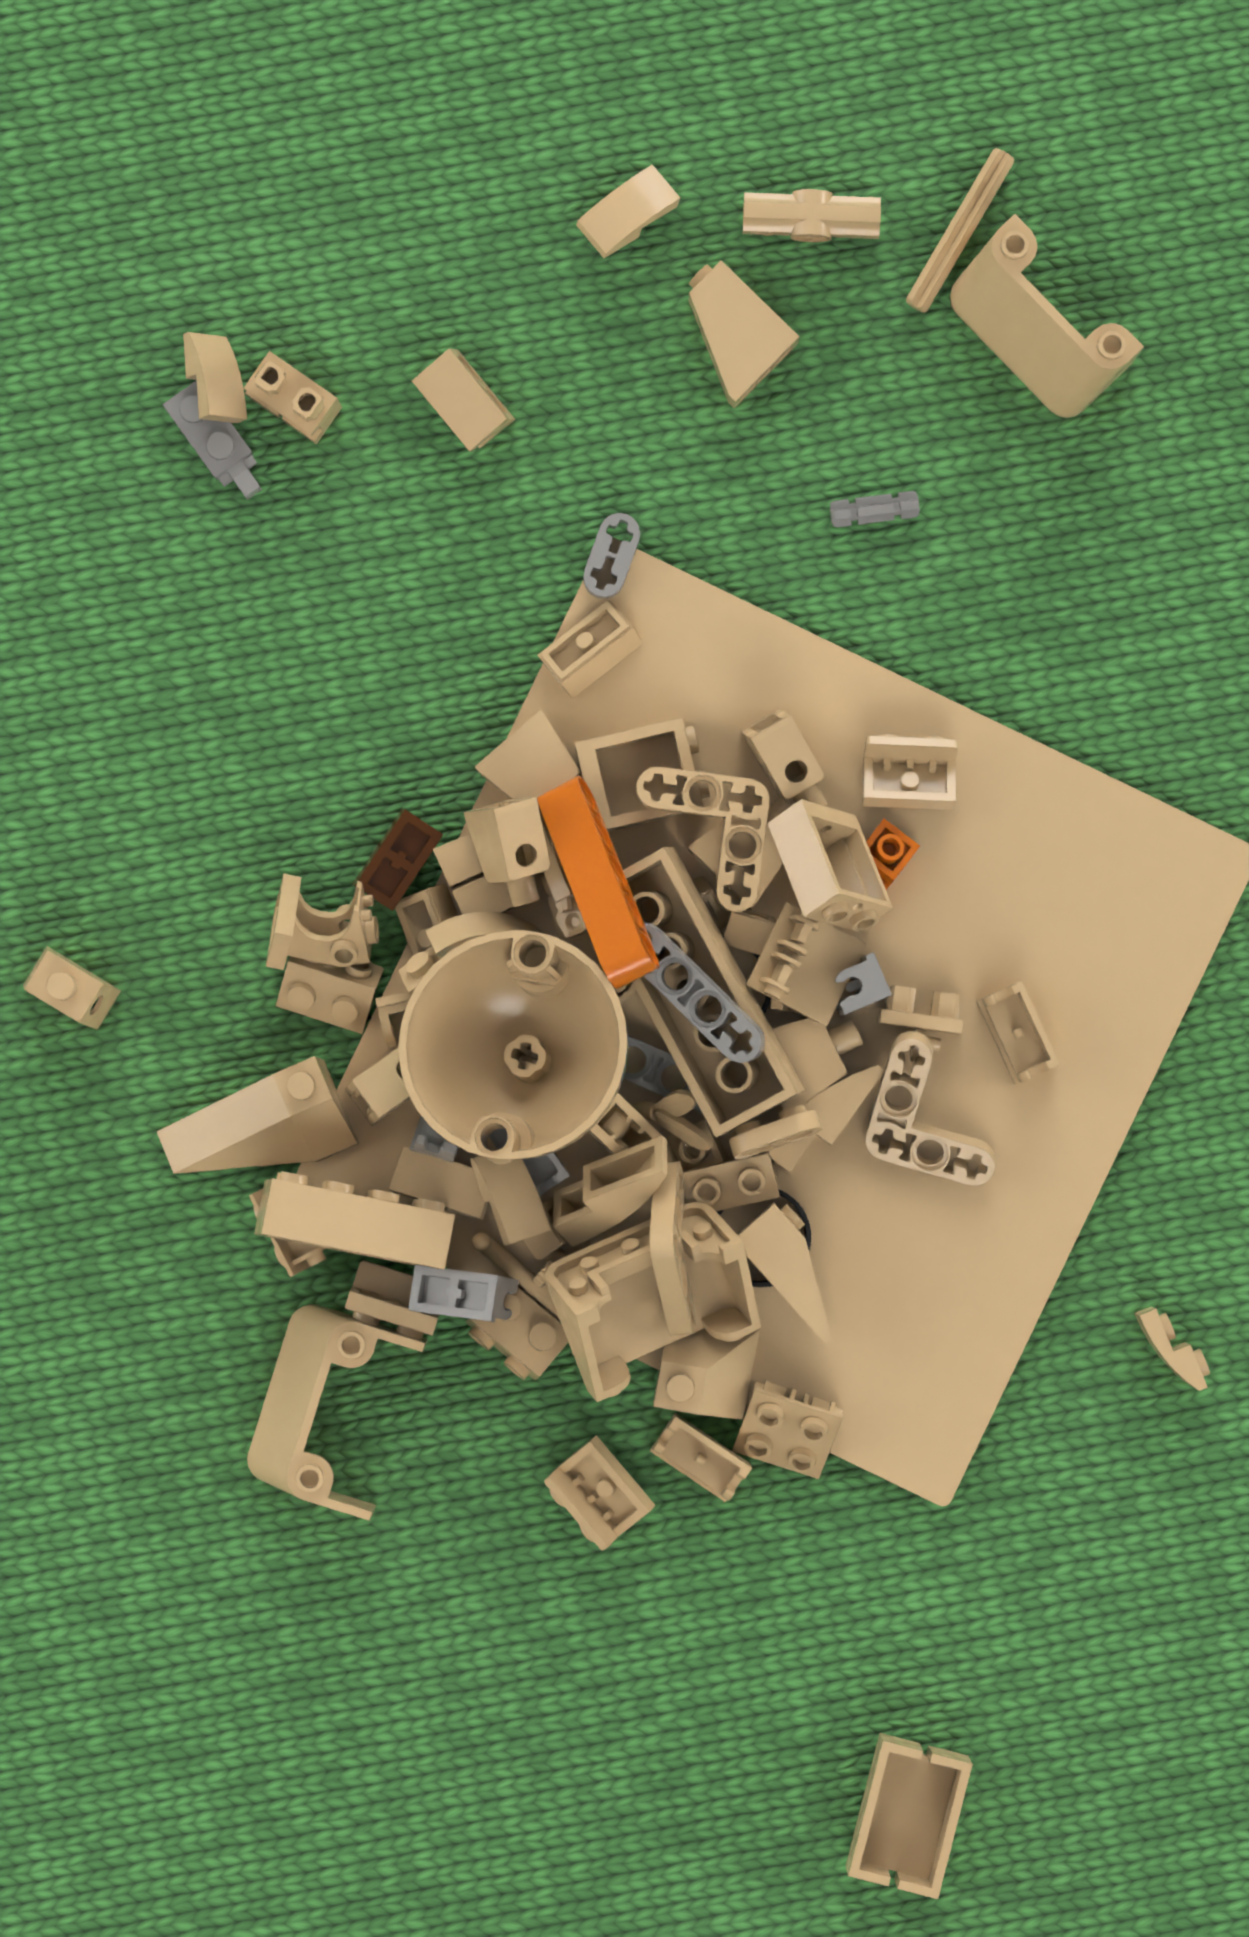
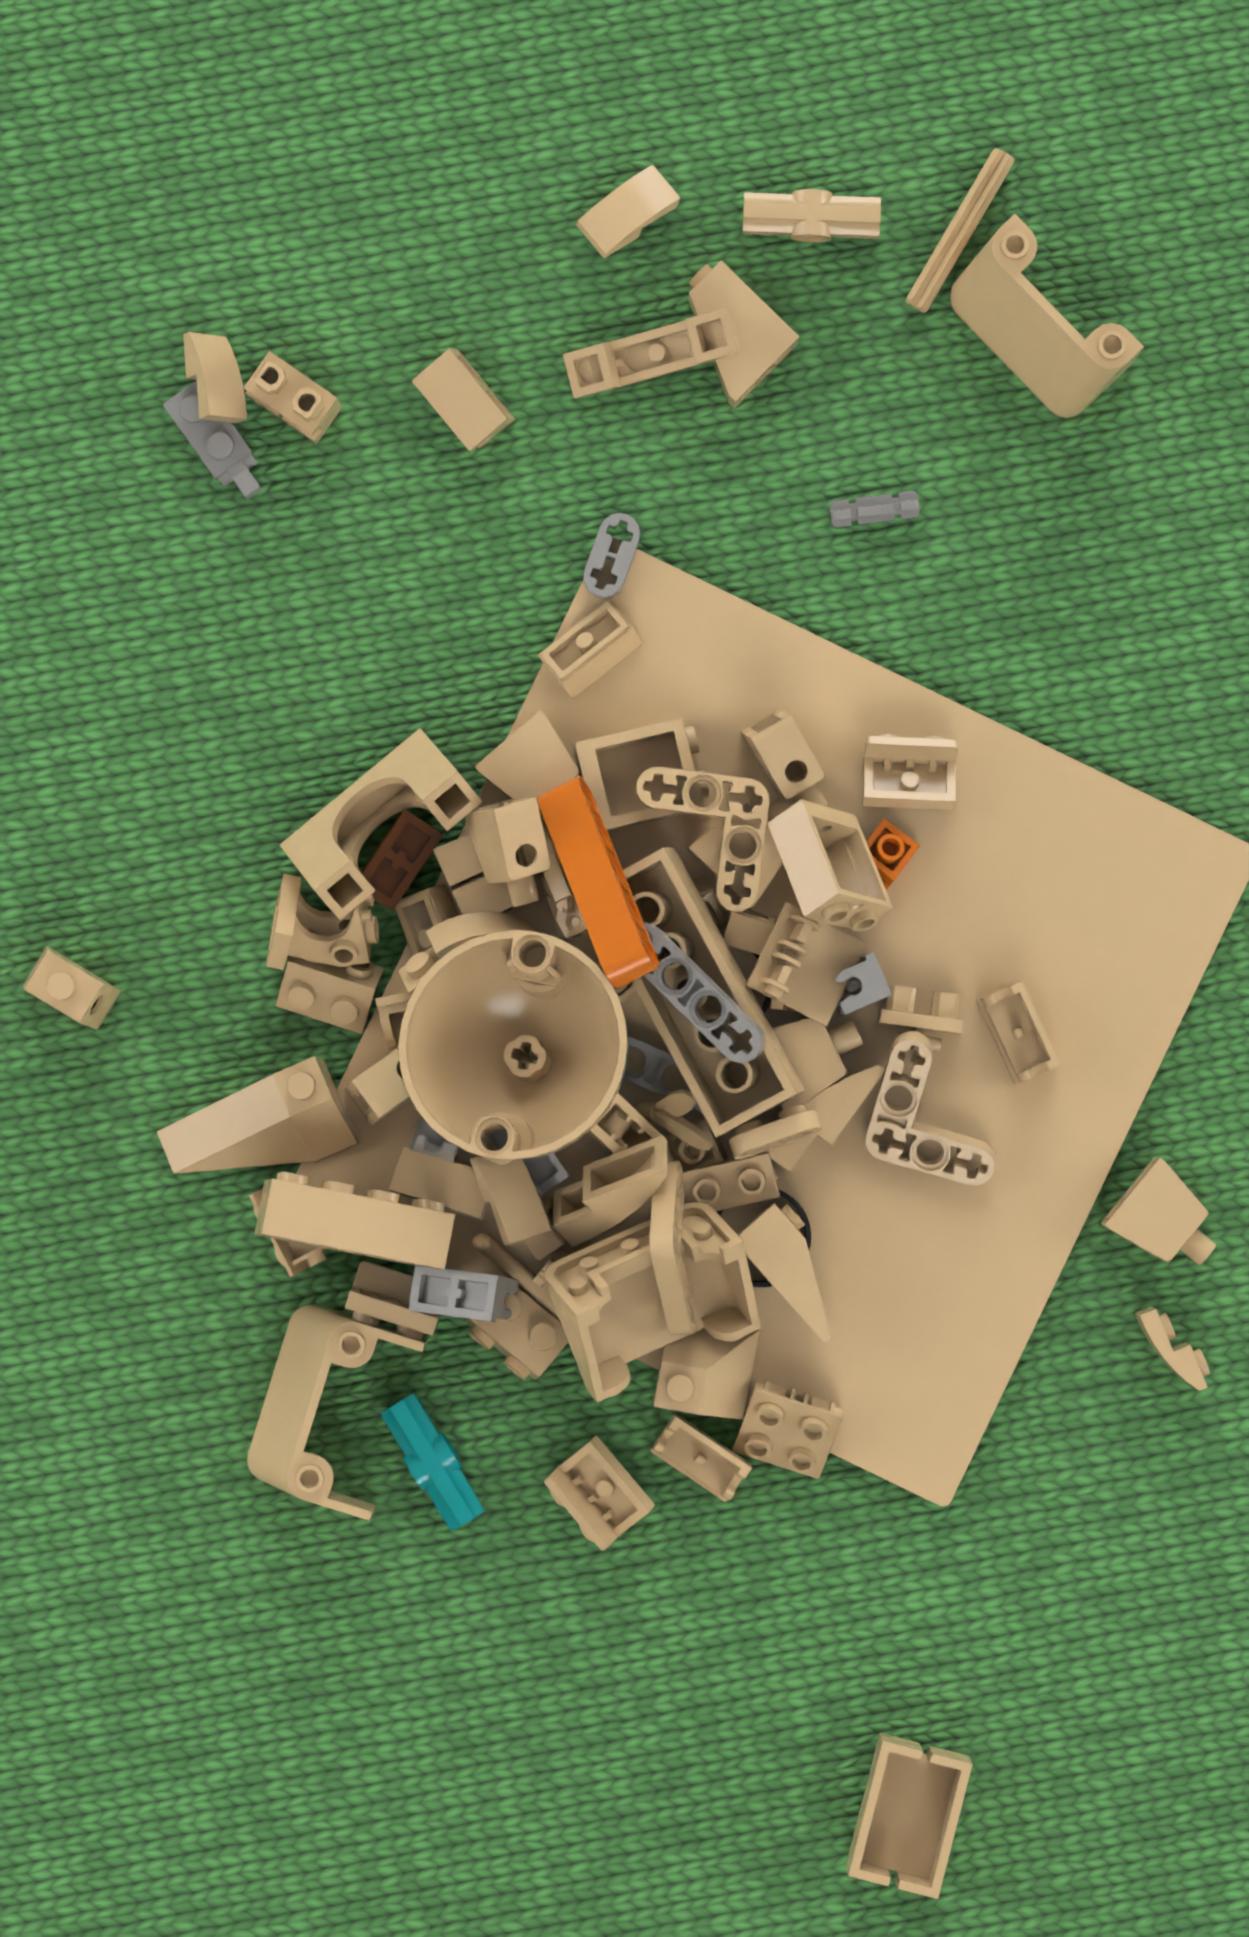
(331, 840): none -> tan arch
(432, 1461): none -> teal piece
(652, 353): none -> tan slope
(1161, 1215): none -> tan torso

